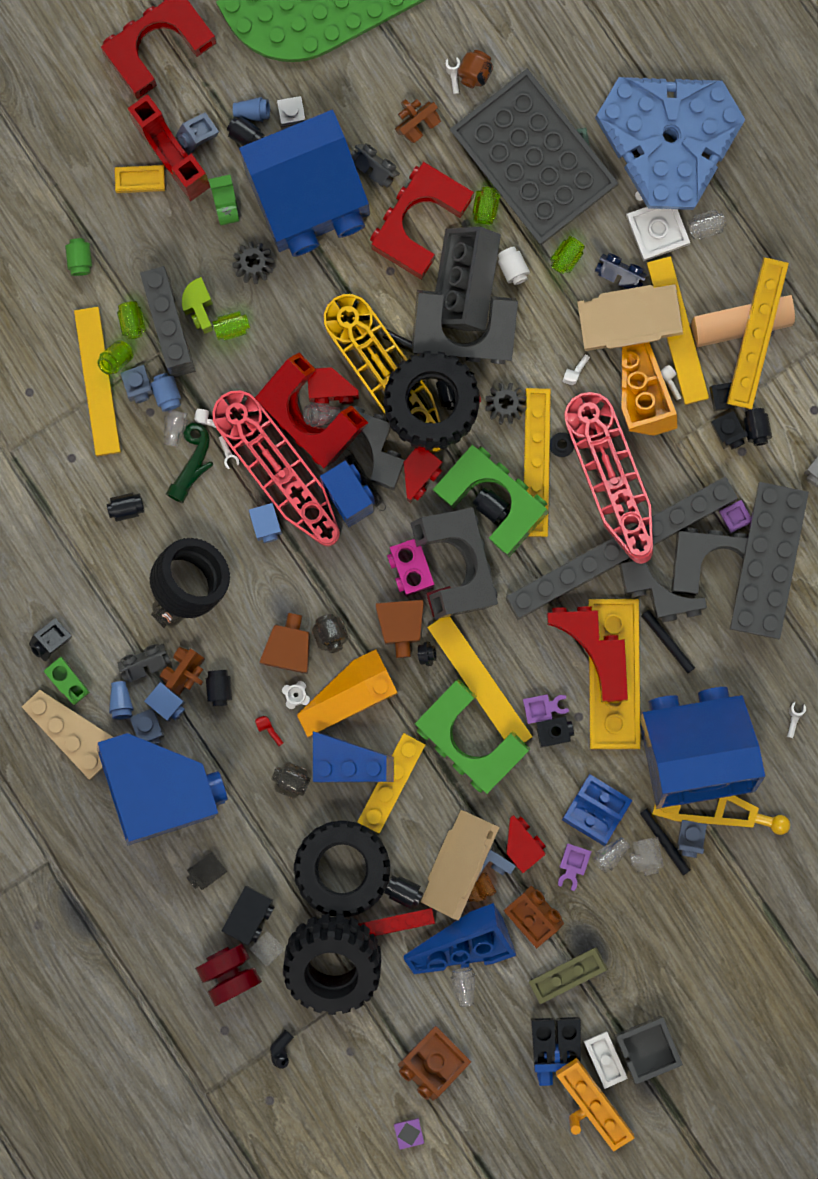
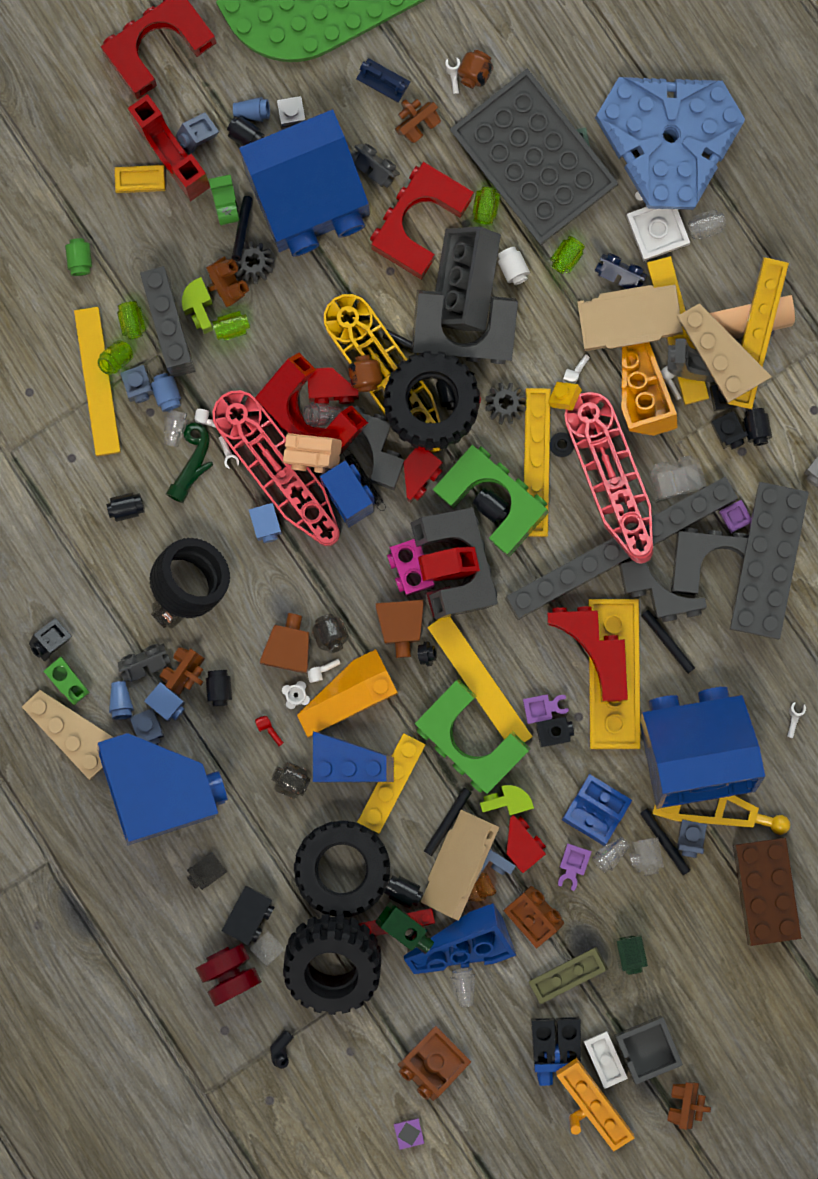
(225, 282): none -> dark orange hips
(242, 228): none -> black piece
(311, 451): none -> light nougat brick
(315, 673): none -> white hand
(365, 374): none -> dark orange head
(382, 80): none -> dark blue hinge
(396, 924): none -> dark green torso
(447, 821): none -> black bar
(449, 564): none -> red slope
(513, 798): none -> lime brick
(564, 396): none -> yellow plate
(630, 954): none -> clear green brick
(677, 478): none -> clear brick
(685, 1116): none -> dark orange hips
(686, 362): none -> dark grey arch
(723, 356): none -> tan wing
(766, 891): none -> reddish brown brick

